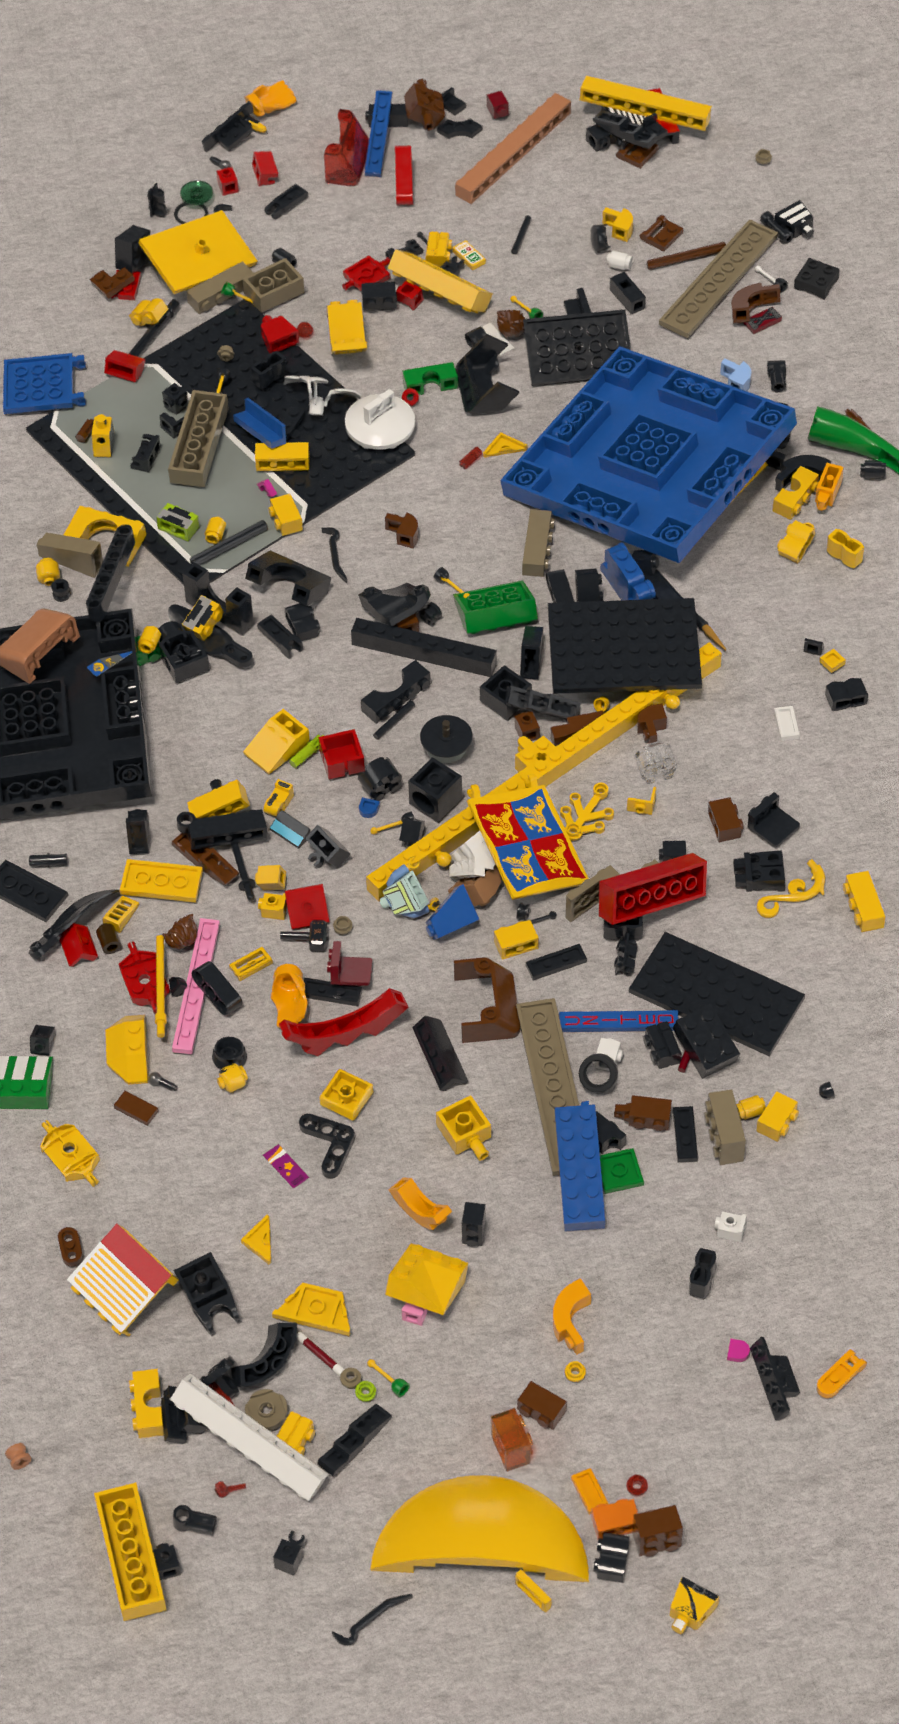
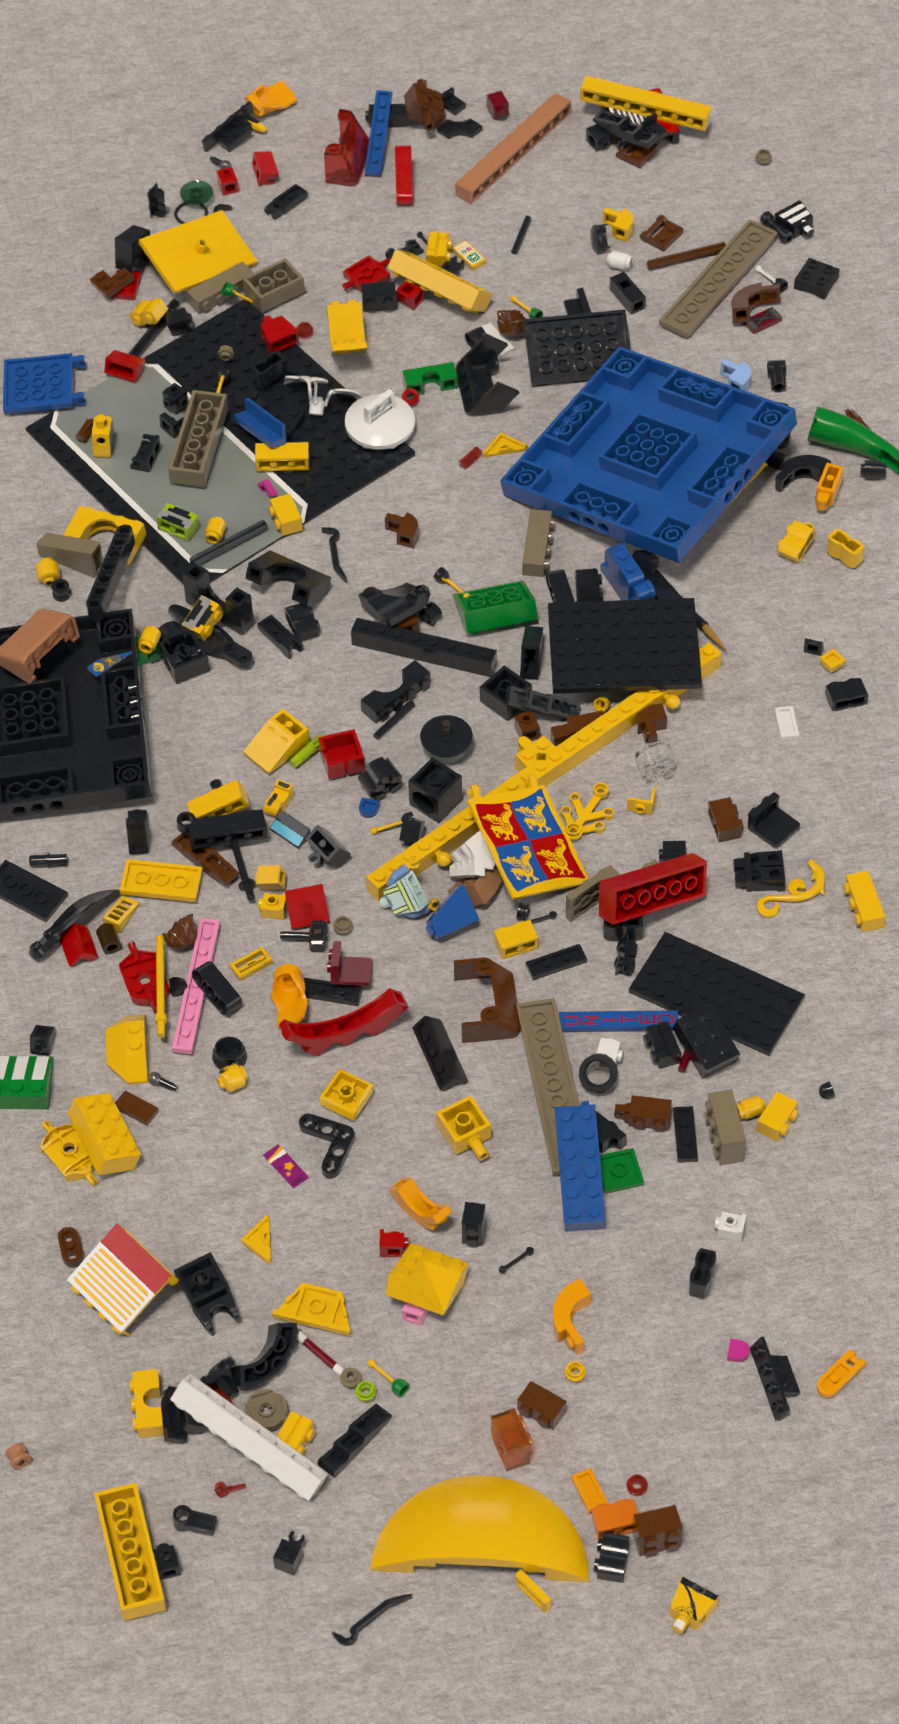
(104, 1133): none -> yellow brick
(179, 321): none -> black brick
(280, 254): black brick -> none
(392, 1243): none -> red brick
(529, 1251): none -> black hinge
(790, 502): yellow arch -> none

